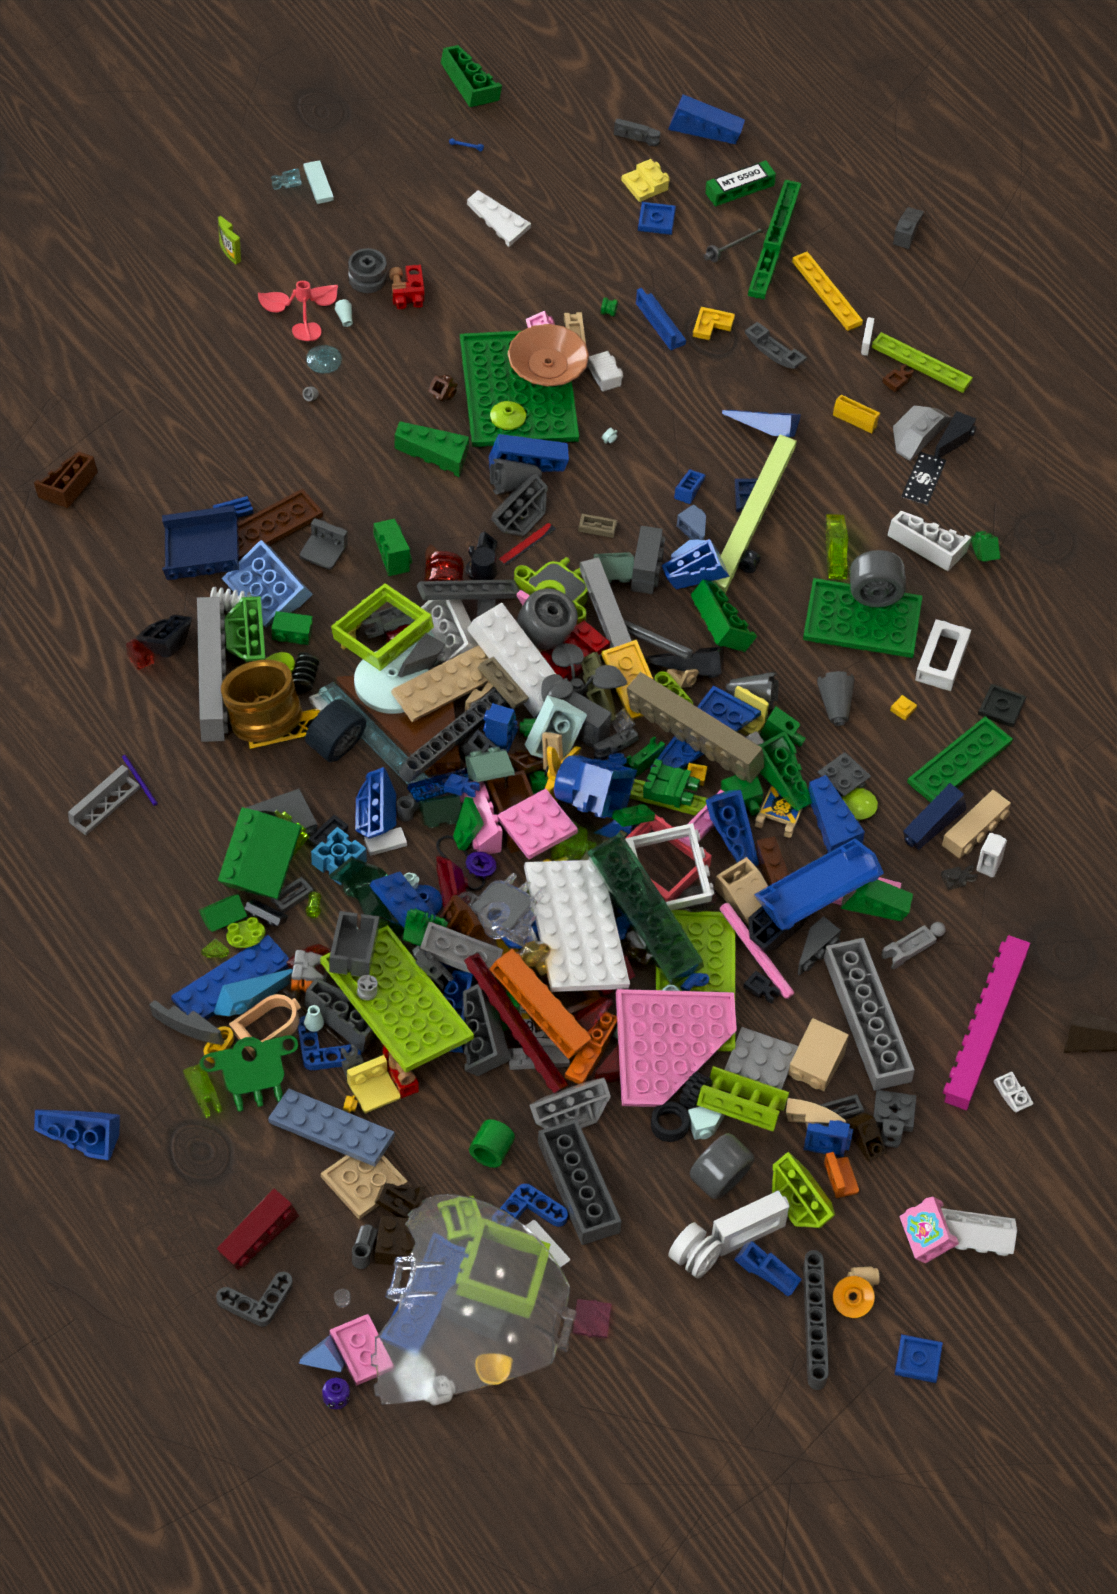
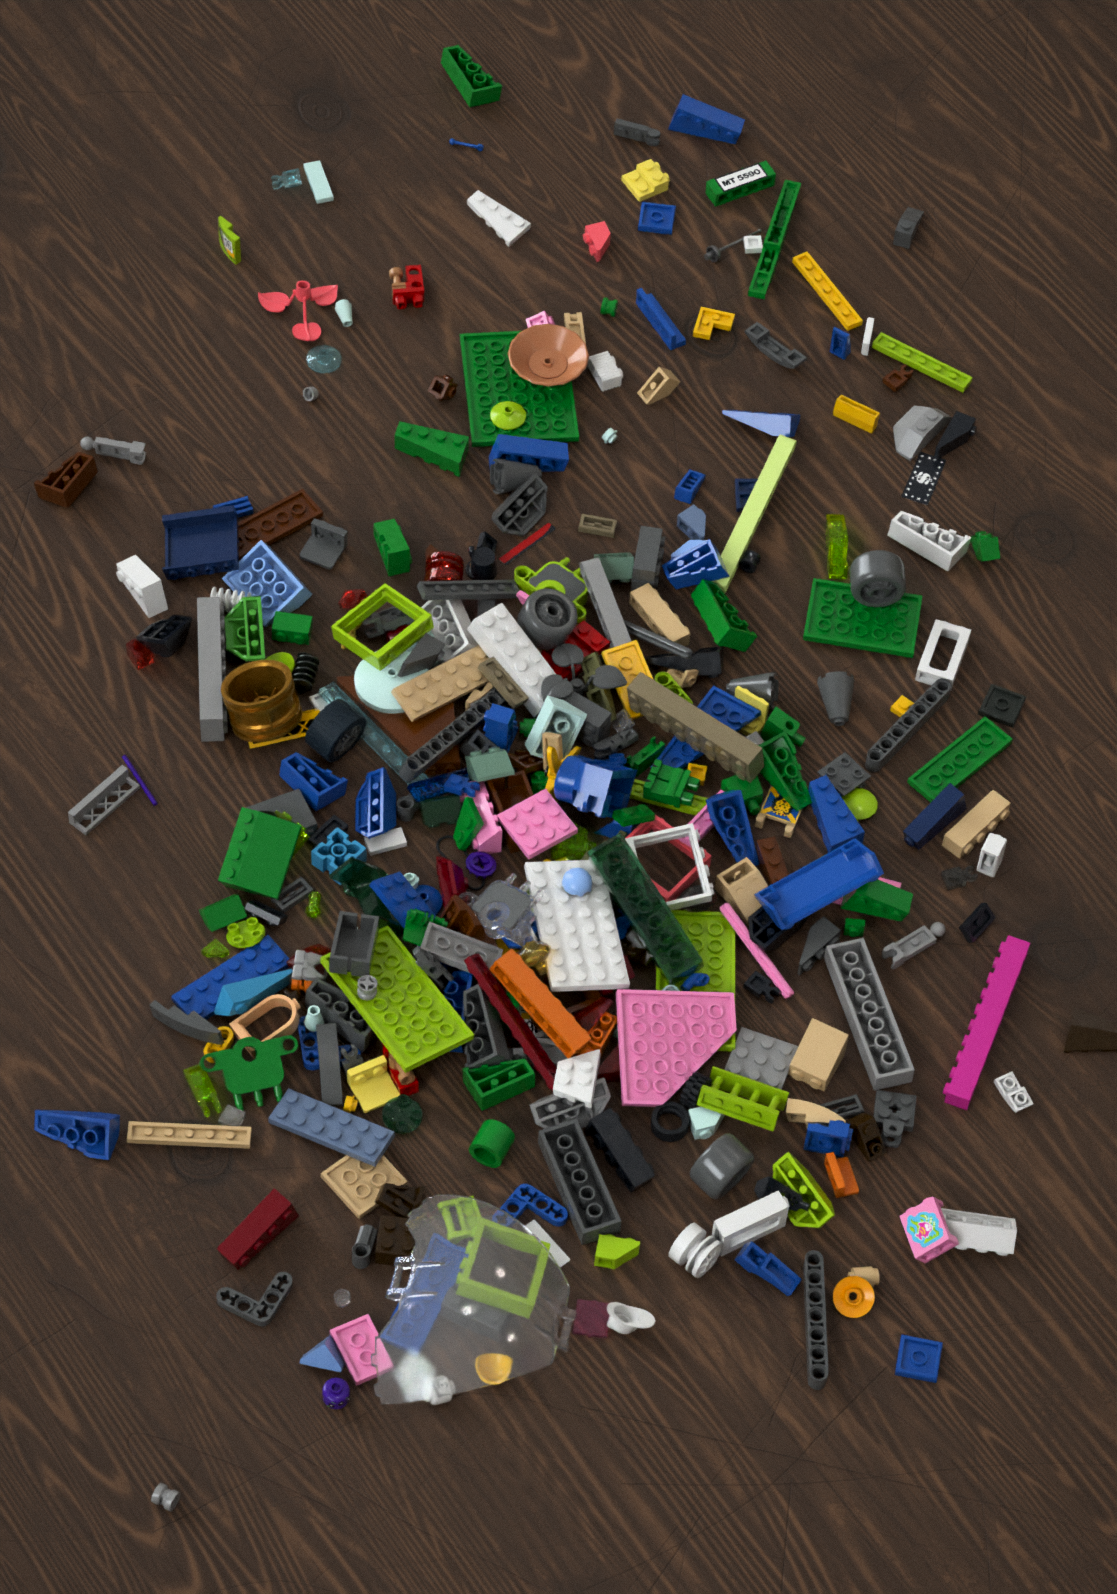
(119, 449): none -> light grey plate
(143, 585): none -> white wedge
(165, 1497): none -> light grey wheel
(189, 1134): none -> tan plate
(231, 1116): none -> clear plate
(316, 784): none -> blue wedge
(329, 1064): none -> dark grey slope
(352, 598): none -> clear red bracket
(367, 270): dark grey wheel -> none
(402, 1114): none -> clear green dish
(498, 1082): none -> green wedge
(577, 881): none -> light blue hair
(577, 1077): none -> white wing
(597, 238): none -> coral slope
(615, 1251): none -> lime slope
(619, 1149): none -> black wedge
(627, 1318): none -> white piece
(658, 386): none -> tan slope
(658, 615): none -> tan brick
(753, 244): none -> white plate
(762, 1187): none -> black piece
(840, 343): none -> blue slope
(854, 927): none -> green plate
(908, 725): none -> dark grey beam
(977, 922): none -> black plate

